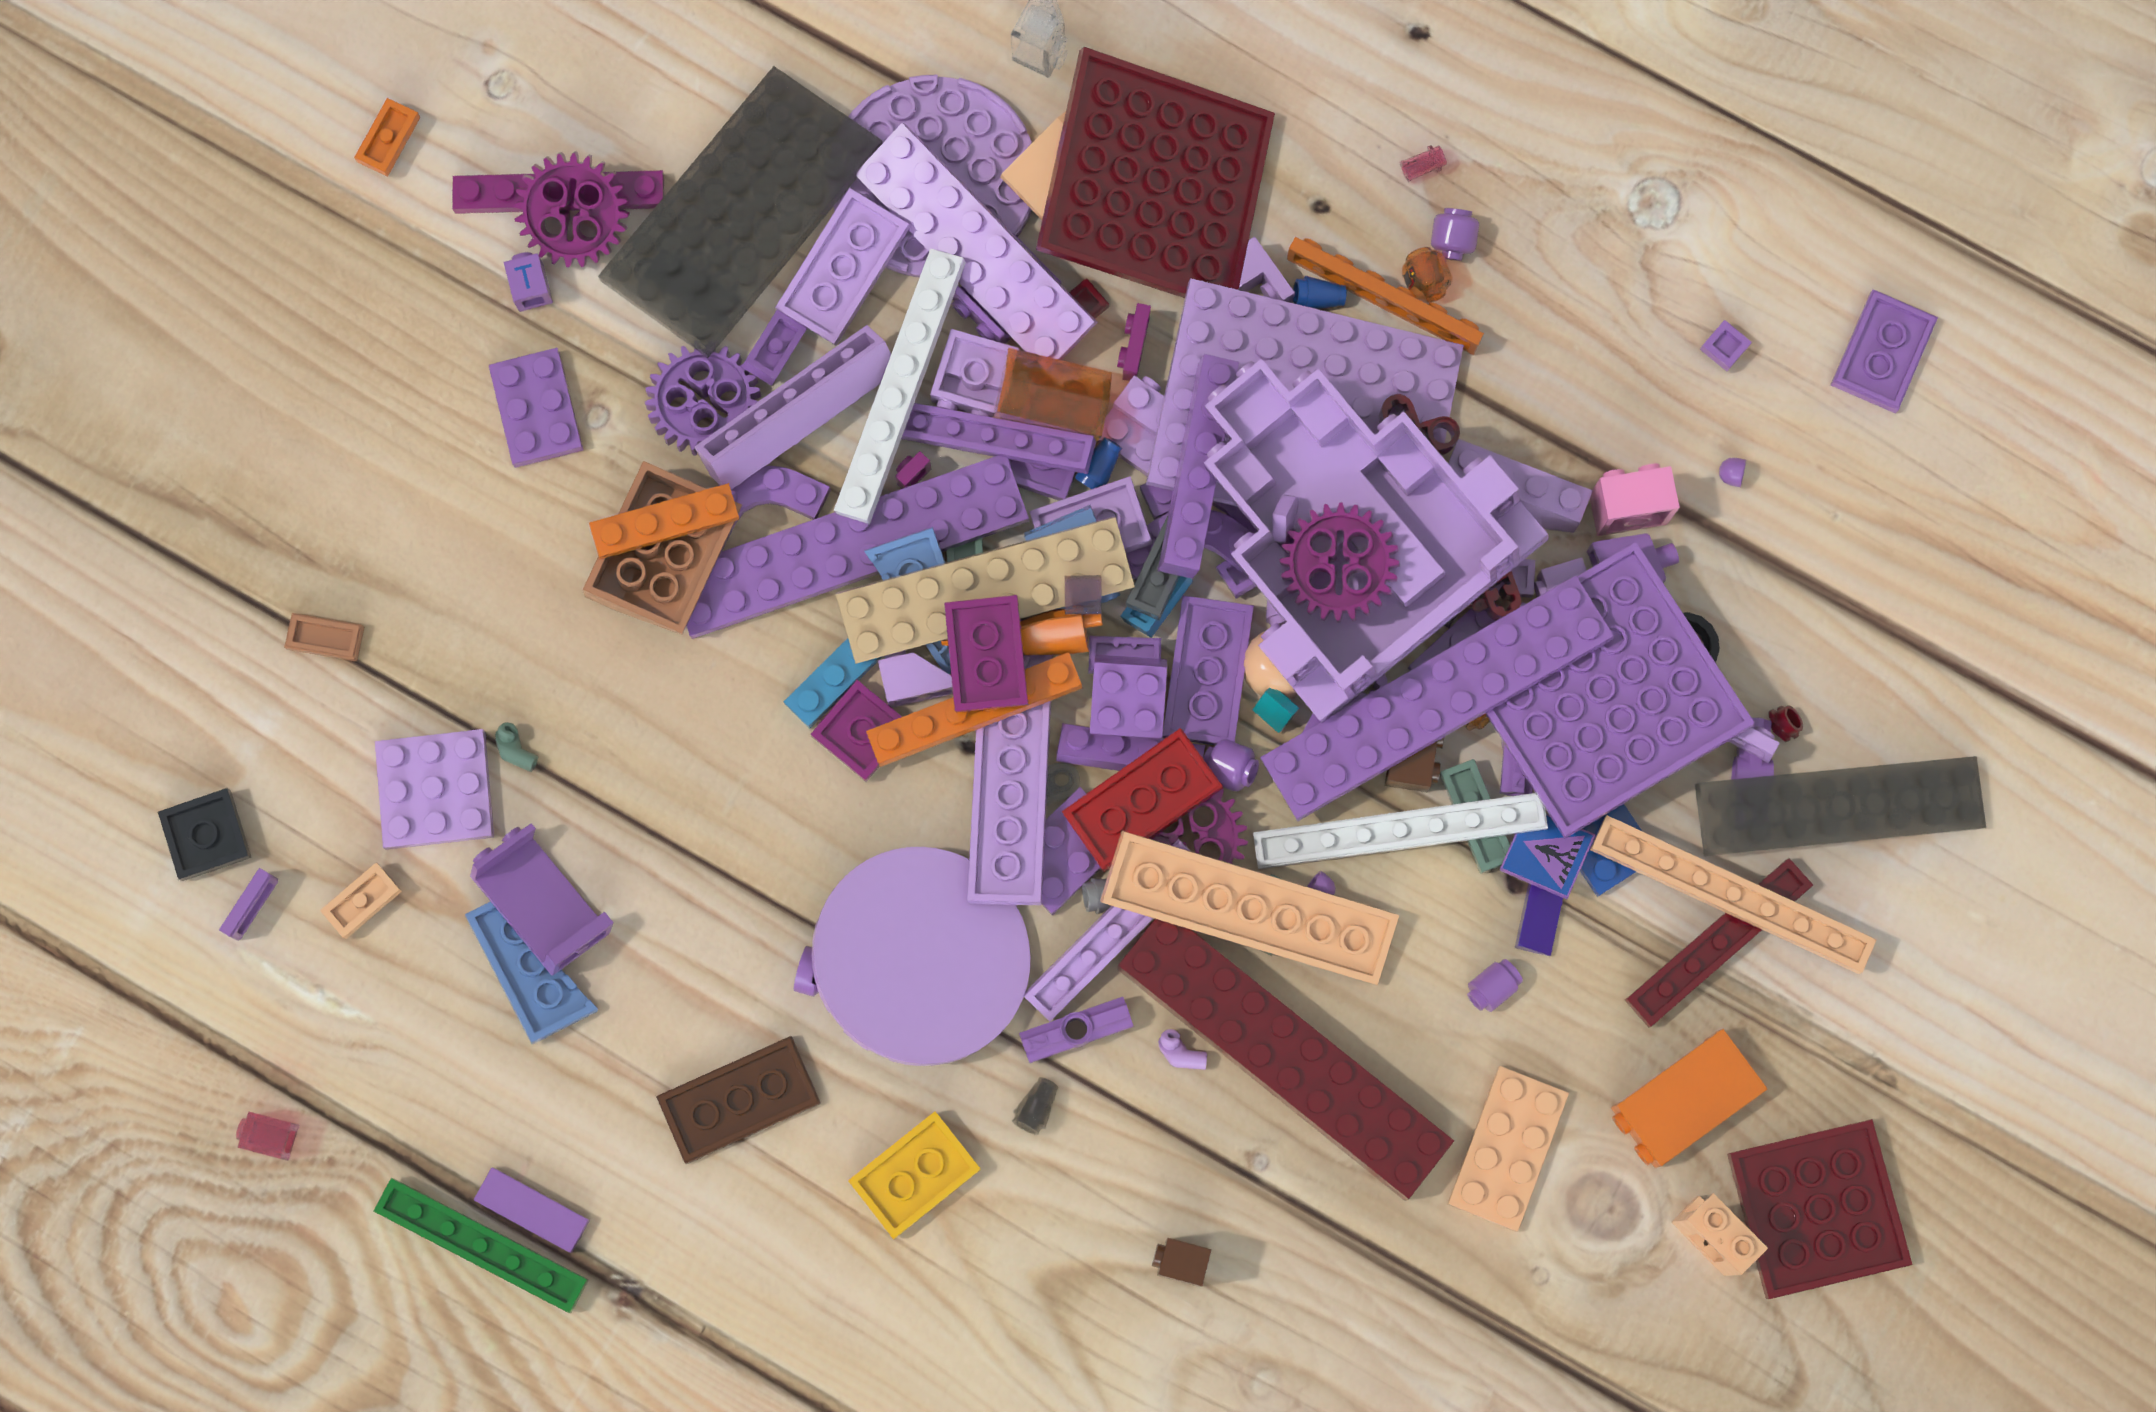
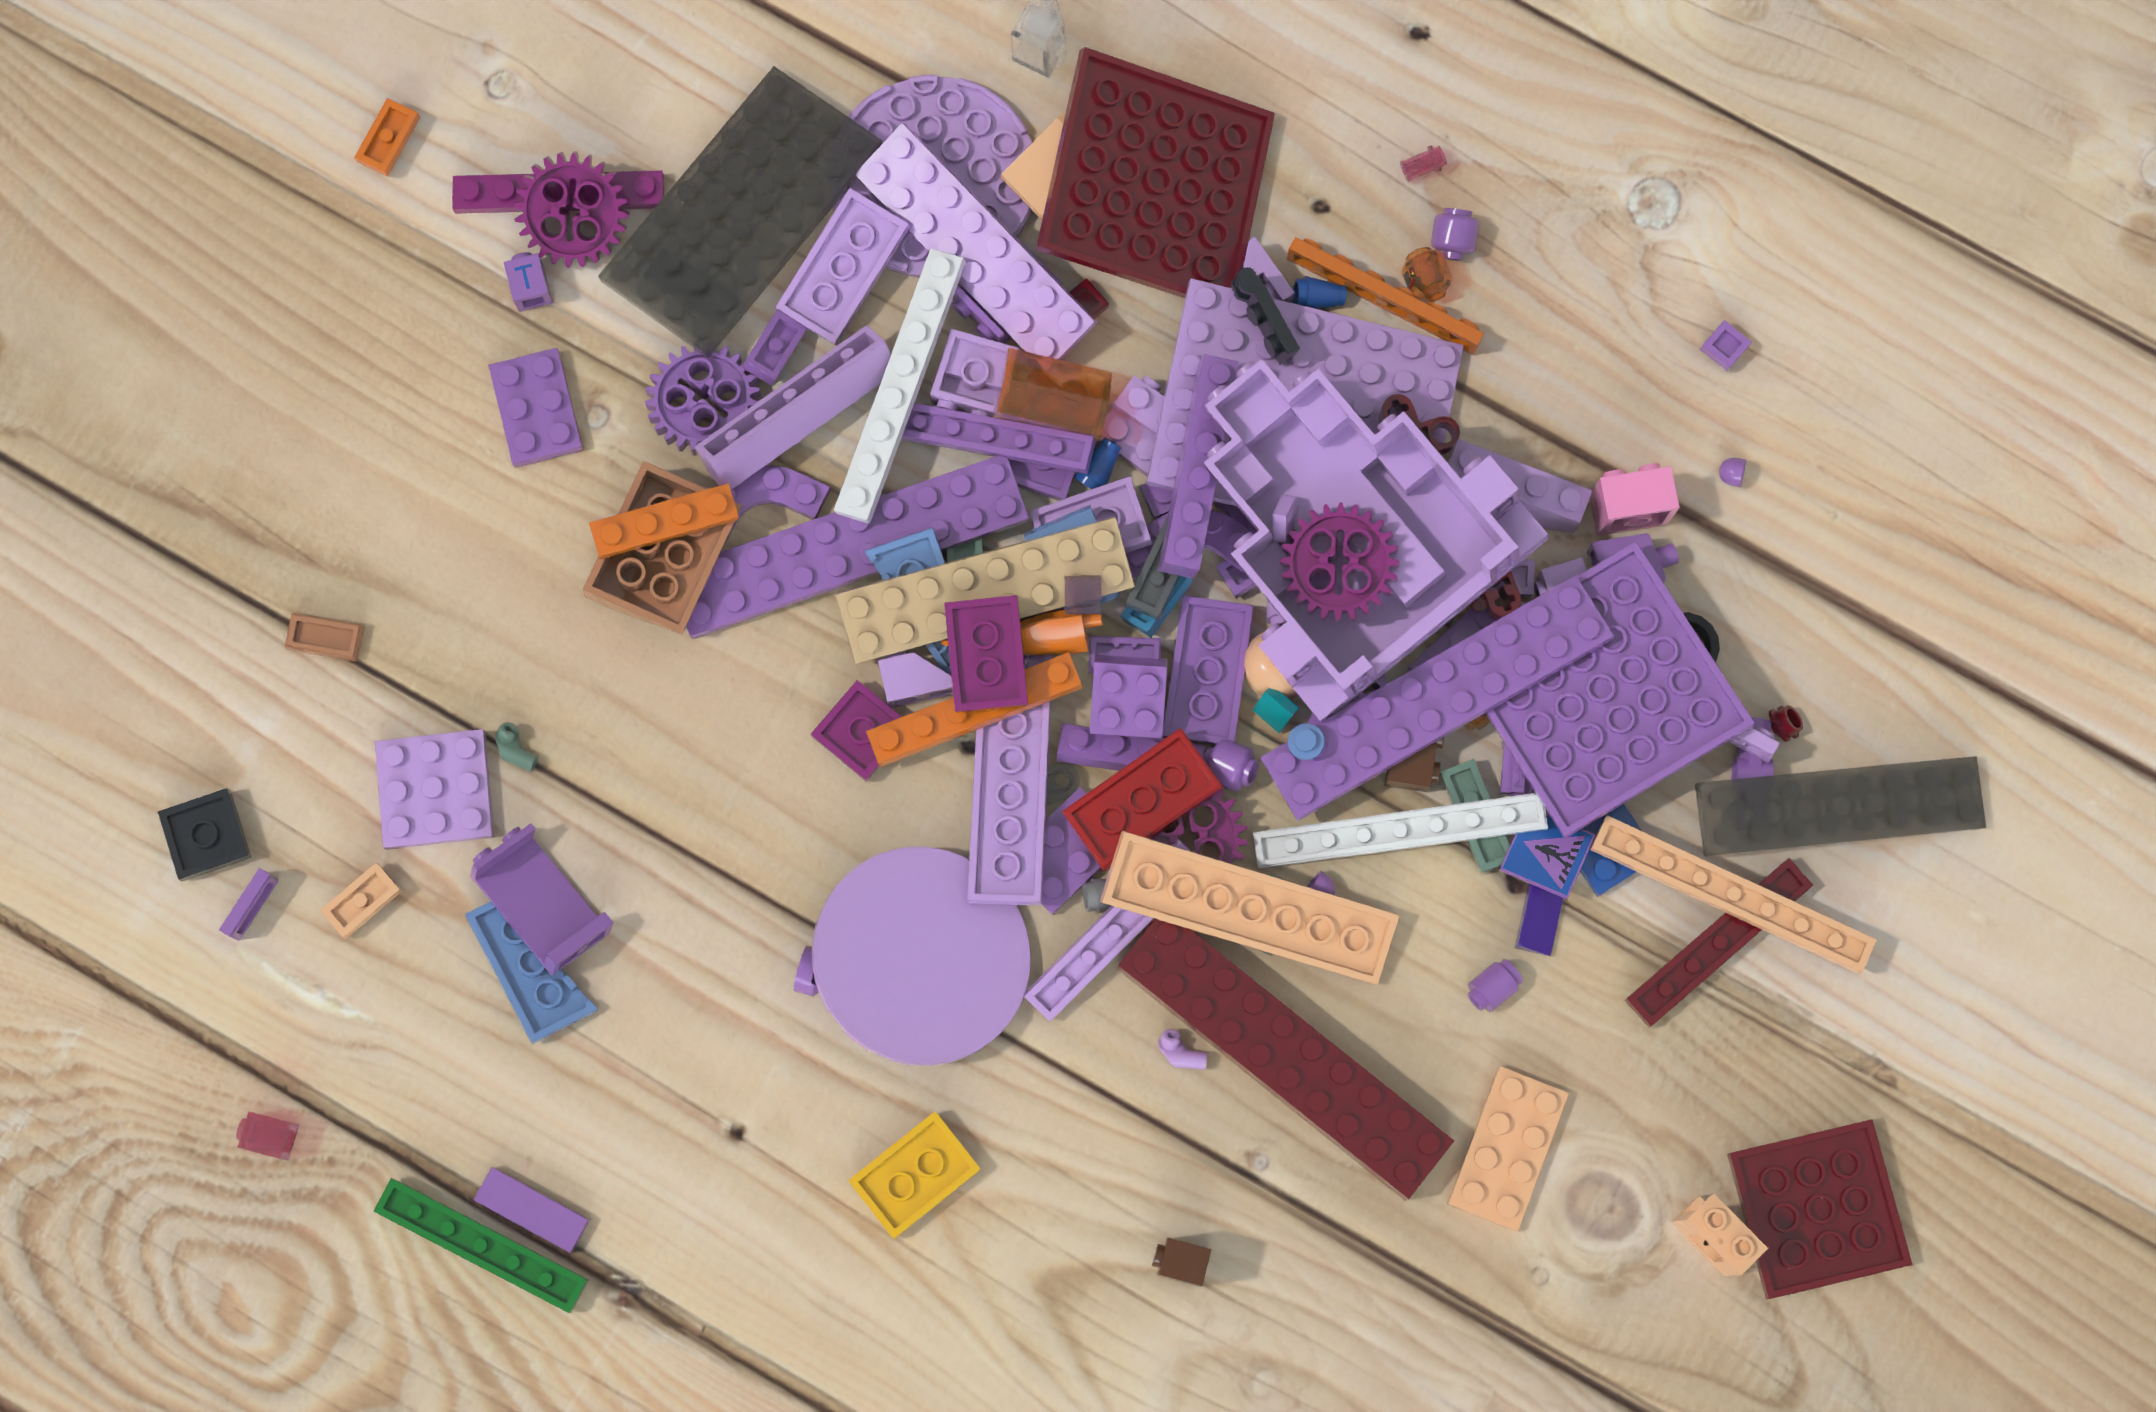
(738, 1100): reddish brown tile -> none
(827, 684): dark azure plate -> none
(912, 470): magenta plate -> none
(1036, 1106): clear smoke cone -> none
(1052, 1037): medium lavender piece -> none
(1136, 327): magenta plate -> none
(1265, 314): none -> black hinge
(1306, 741): none -> medium blue plate
(1688, 1099): orange panel -> none
(1884, 351): medium lavender tile -> none

